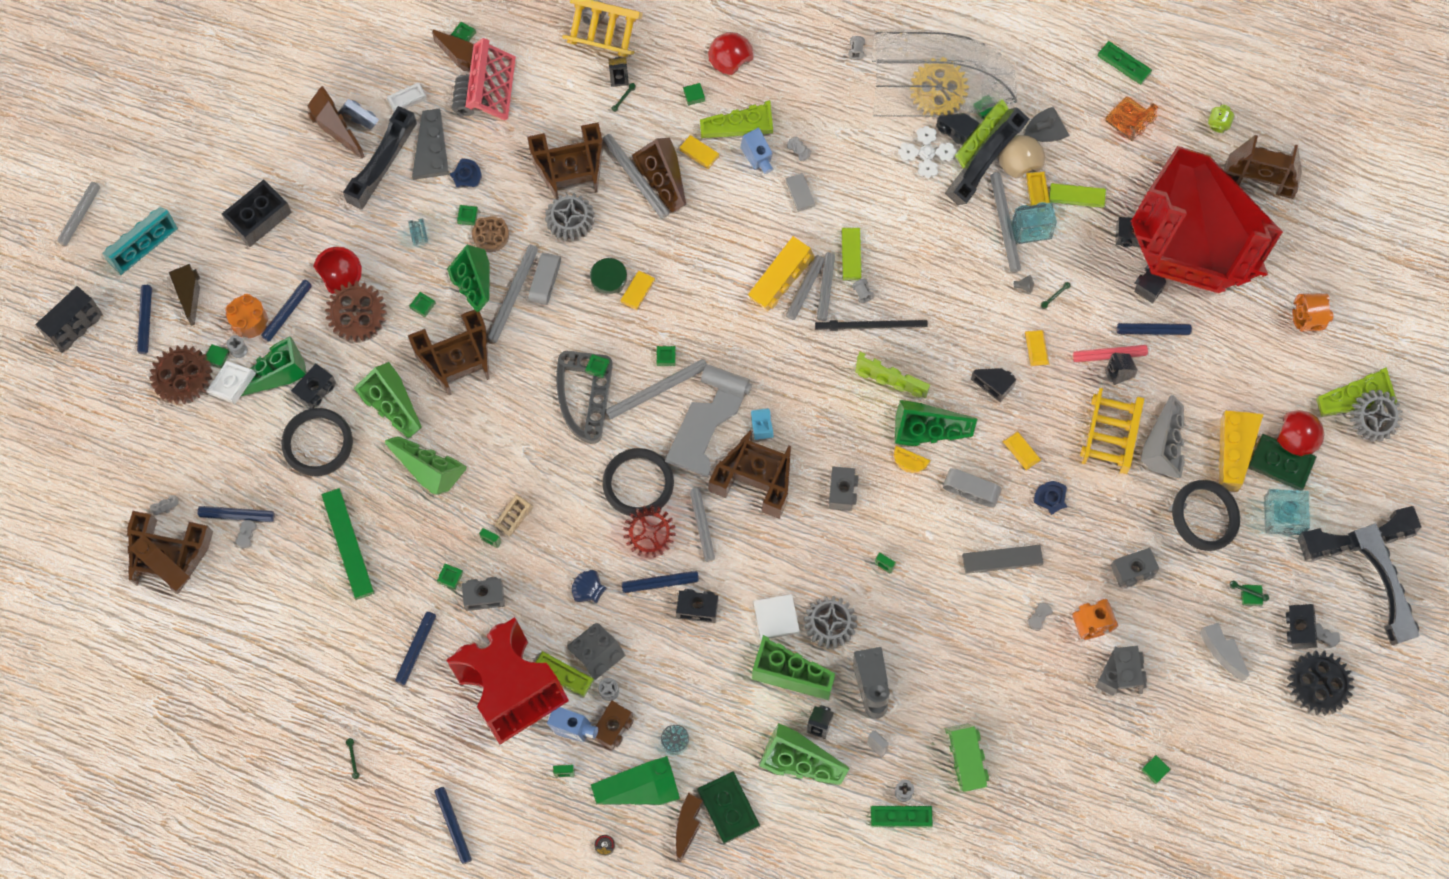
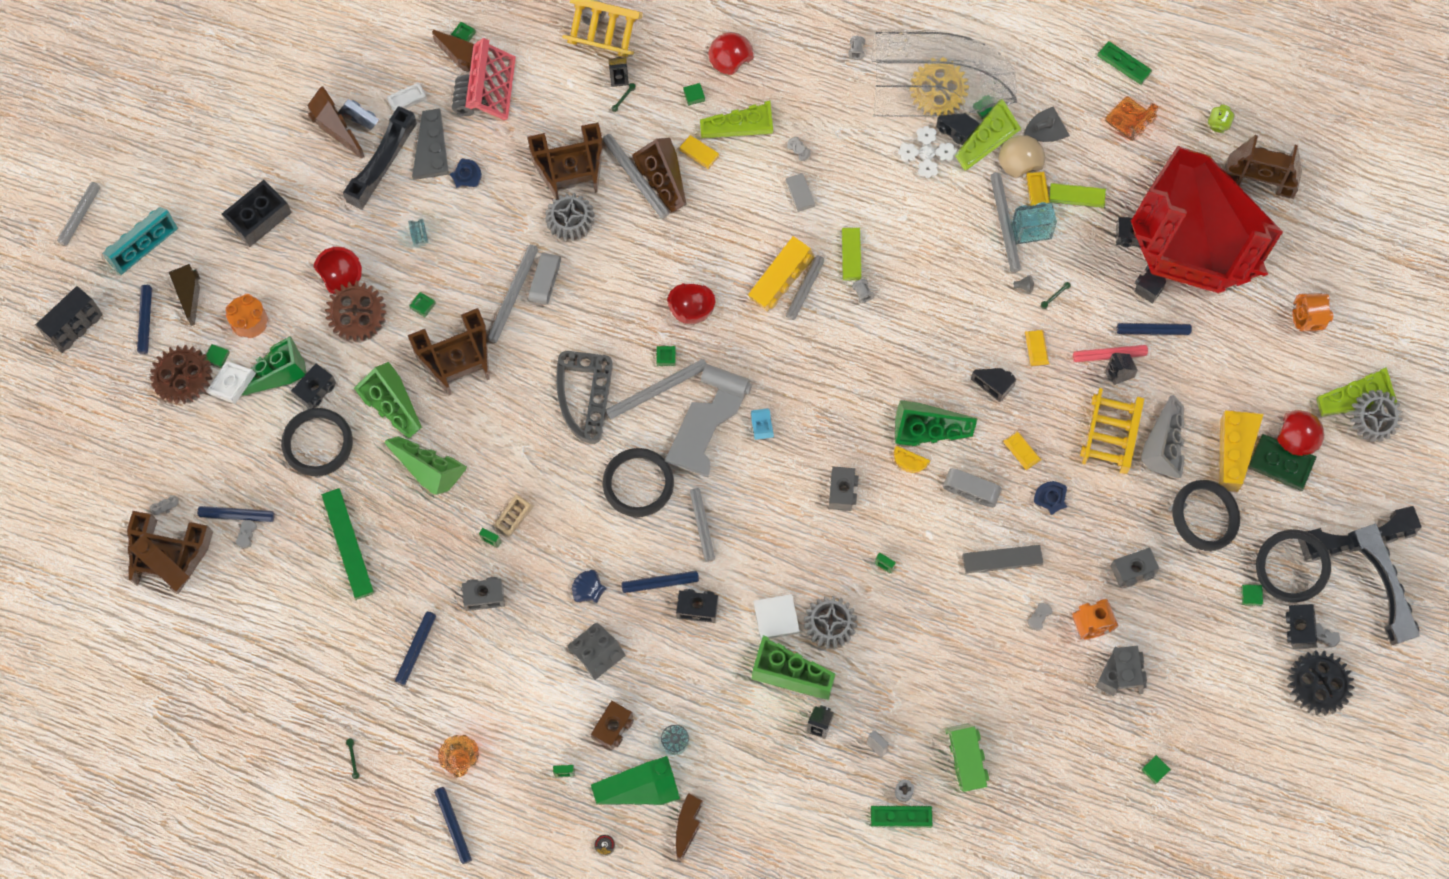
(237, 346): light grey bush -> none
(286, 310): dark blue axle -> none
(450, 576): green tile -> none
(458, 754): none -> clear orange hair
(467, 215): green tile -> none
(472, 275): green wedge -> none
(490, 233): medium nougat tile -> none
(513, 689): red brick -> none
(567, 675): lime tile -> none
(571, 725): medium blue torso -> none
(597, 366): green tile -> none
(608, 276): dark green tile -> none
(608, 685): light grey wheel -> none
(637, 290): yellow tile -> none
(657, 546): clear red gear -> none
(691, 303): none -> red cylinder
(728, 807): dark green tile -> none
(756, 467): reddish brown wedge -> none
(757, 150): medium blue torso -> none
(796, 755): bright green wedge -> none
(826, 286): light grey axle -> none
(834, 325): black bar -> none
(872, 681): dark grey piece -> none
(890, 376): lime wing -> none
(1005, 130): black arch -> none
(1224, 651): light grey slope -> none
(1233, 584): dark green hinge -> none
(1286, 511): clear light blue brick -> none
(1293, 534): none -> black tyre

